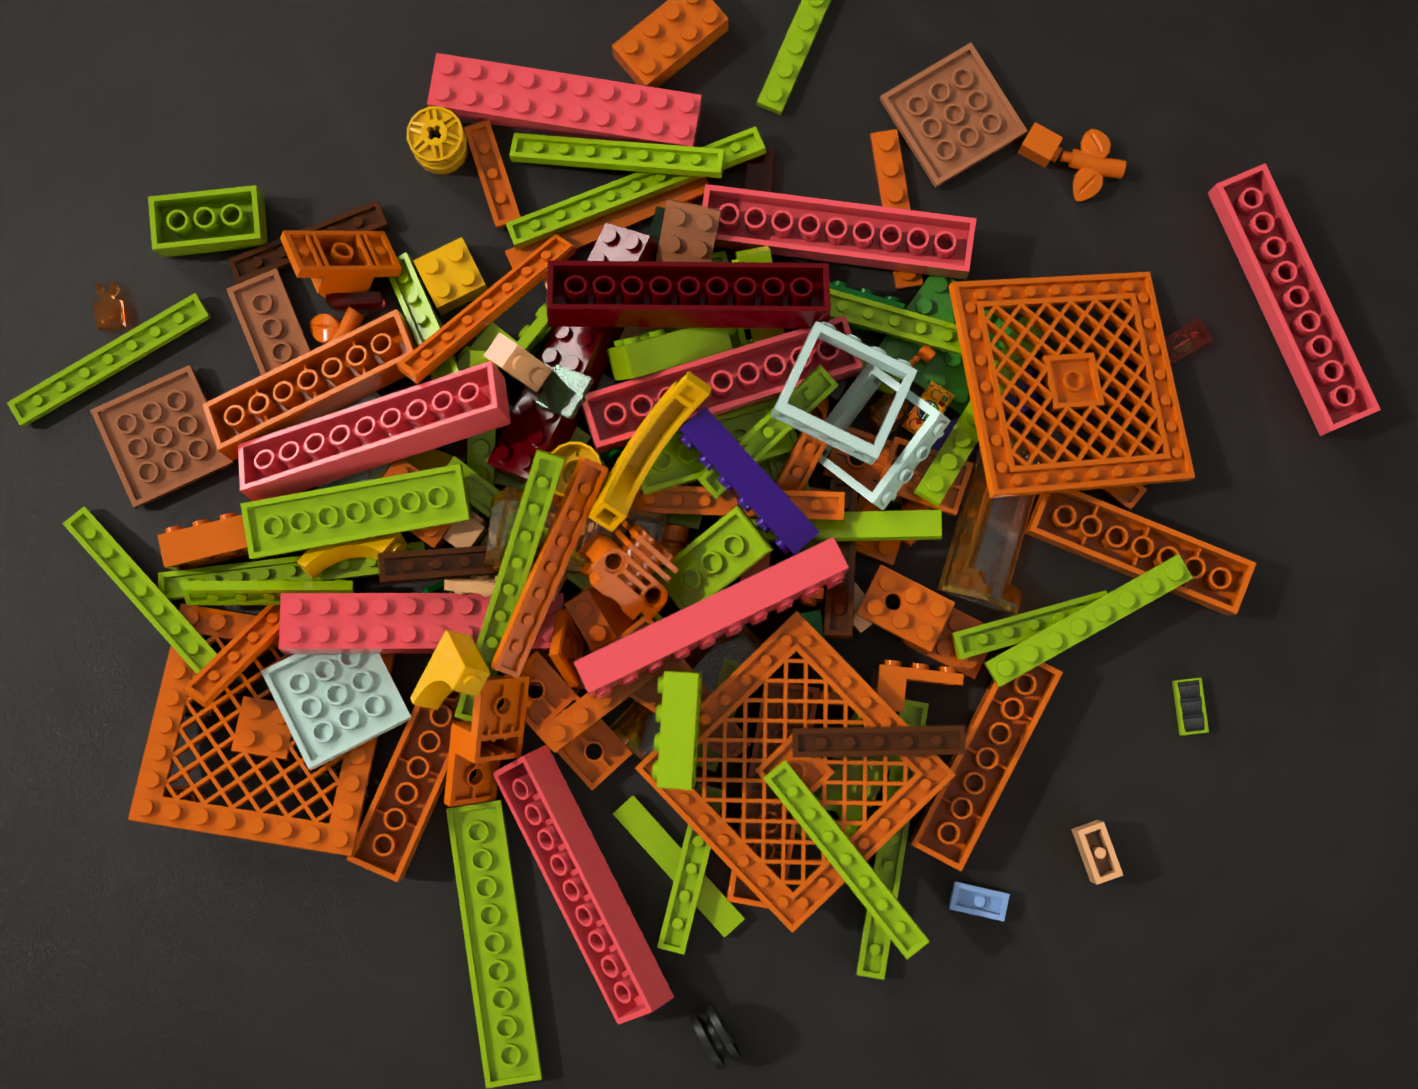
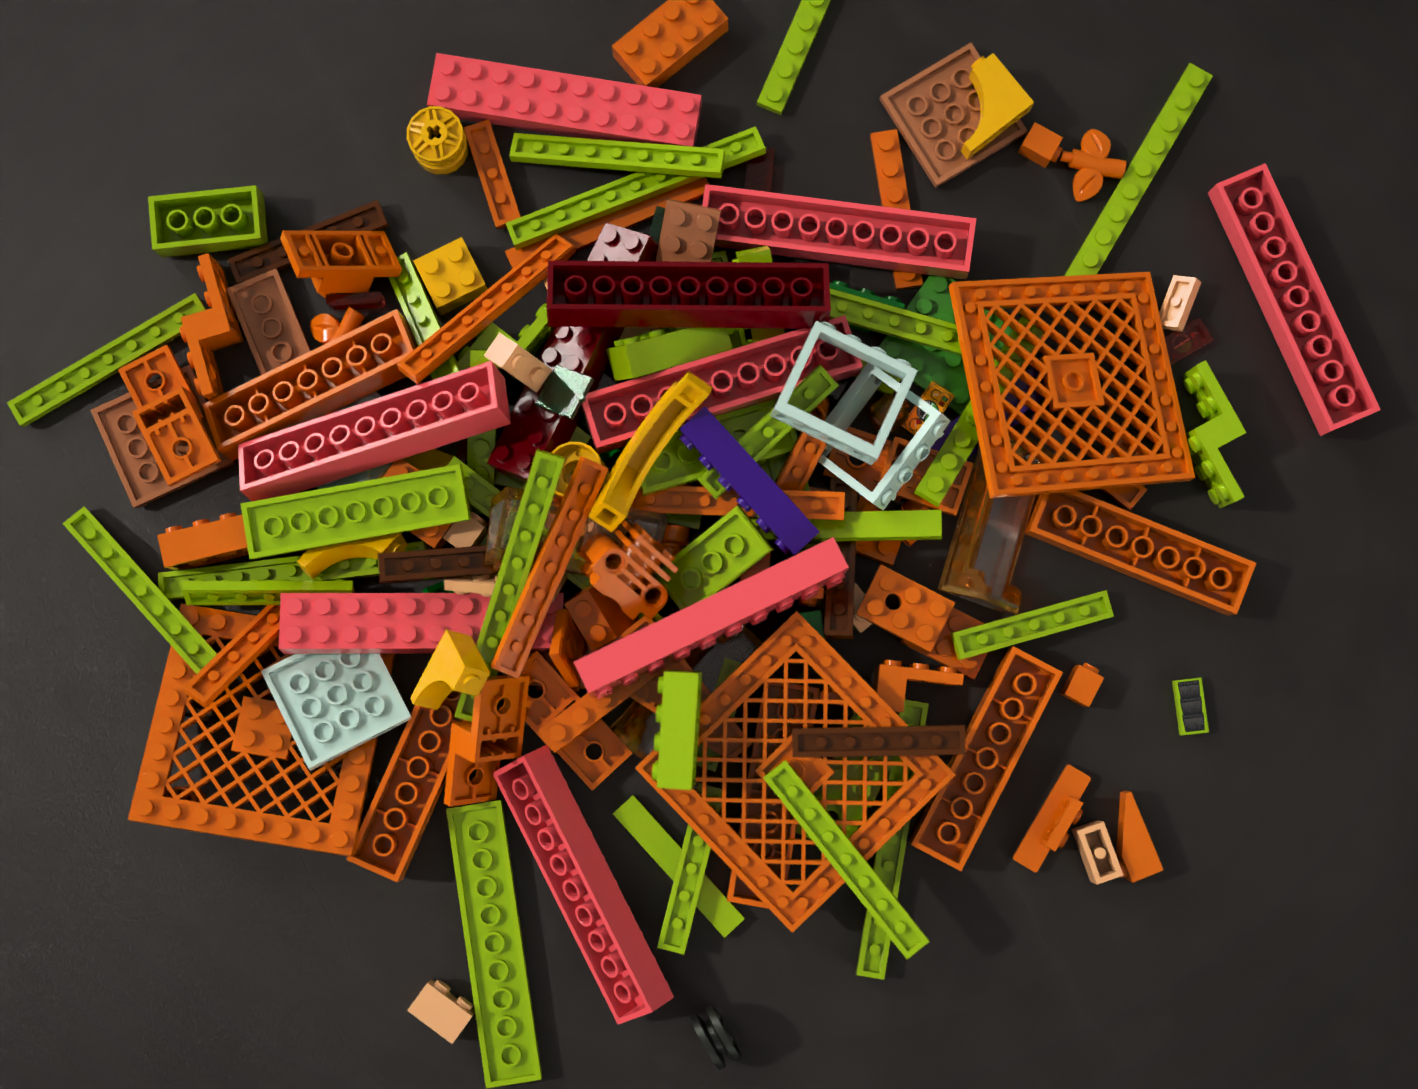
(108, 311): clear orange plate -> none
(169, 415): none -> orange bracket
(210, 328): none -> orange bracket
(442, 1010): none -> light nougat brick
(925, 354): orange hand -> none
(979, 901): light blue plate -> none
(1000, 101): none -> yellow arch
(1053, 819): none -> orange bracket
(1082, 684): none -> orange brick
(1088, 620): lime plate -> none
(1134, 846): none -> orange slope
(1140, 172): none -> lime plate
(1178, 302): none -> light nougat plate
(1220, 429): none -> lime bracket

